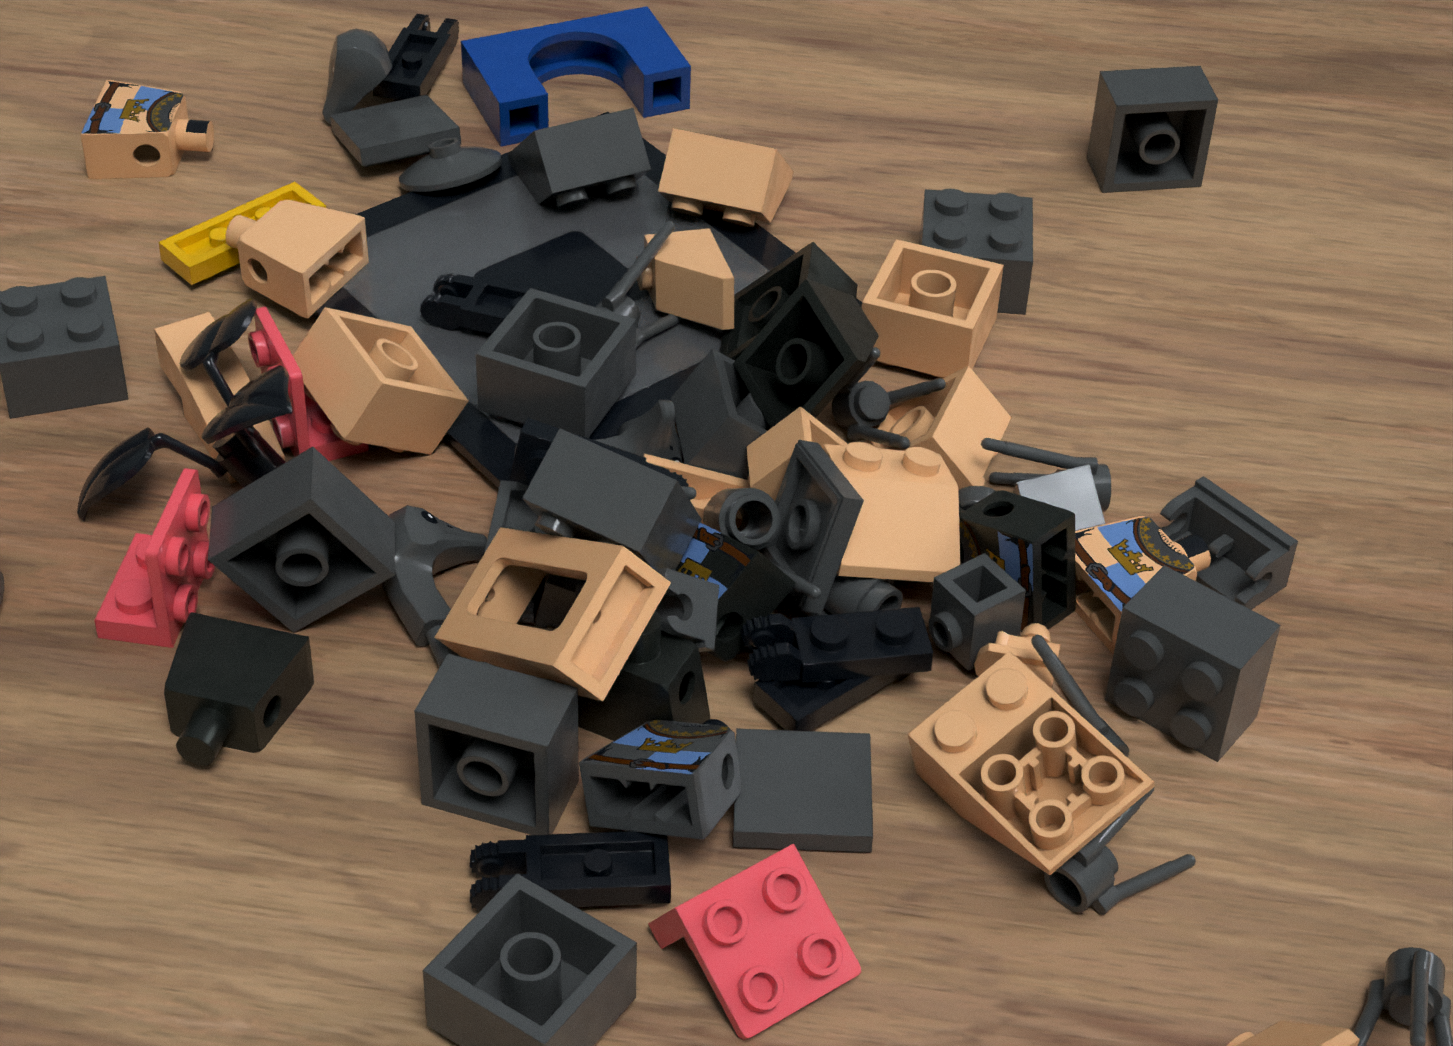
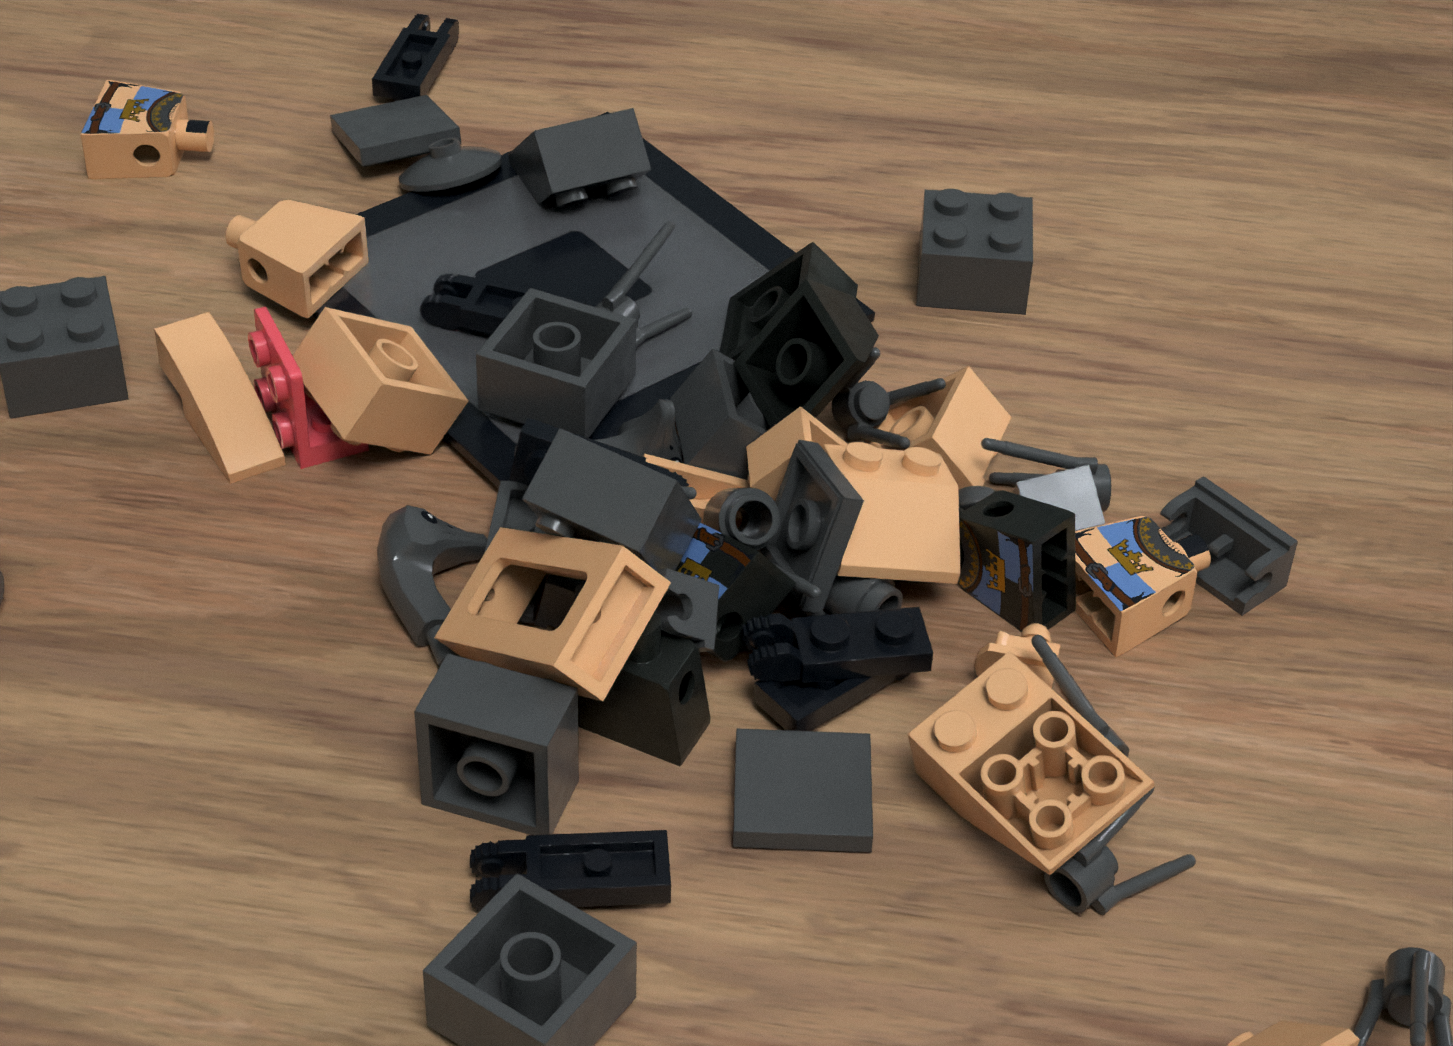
(161, 572): coral bracket -> none
(203, 249): yellow plate -> none
(233, 685): pearl dark grey torso -> none
(239, 444): black plant -> none
(302, 540): dark grey brick -> none
(355, 69): dark grey animal -> none
(623, 46): blue arch -> none
(664, 779): dark grey torso -> none
(691, 279): light nougat slope -> none
(723, 177): light nougat slope -> none
(763, 941): coral bracket -> none
(932, 308): light nougat brick -> none
(973, 606): dark grey brick -> none
(1151, 129): dark grey brick -> none
(1191, 662): dark grey brick -> none

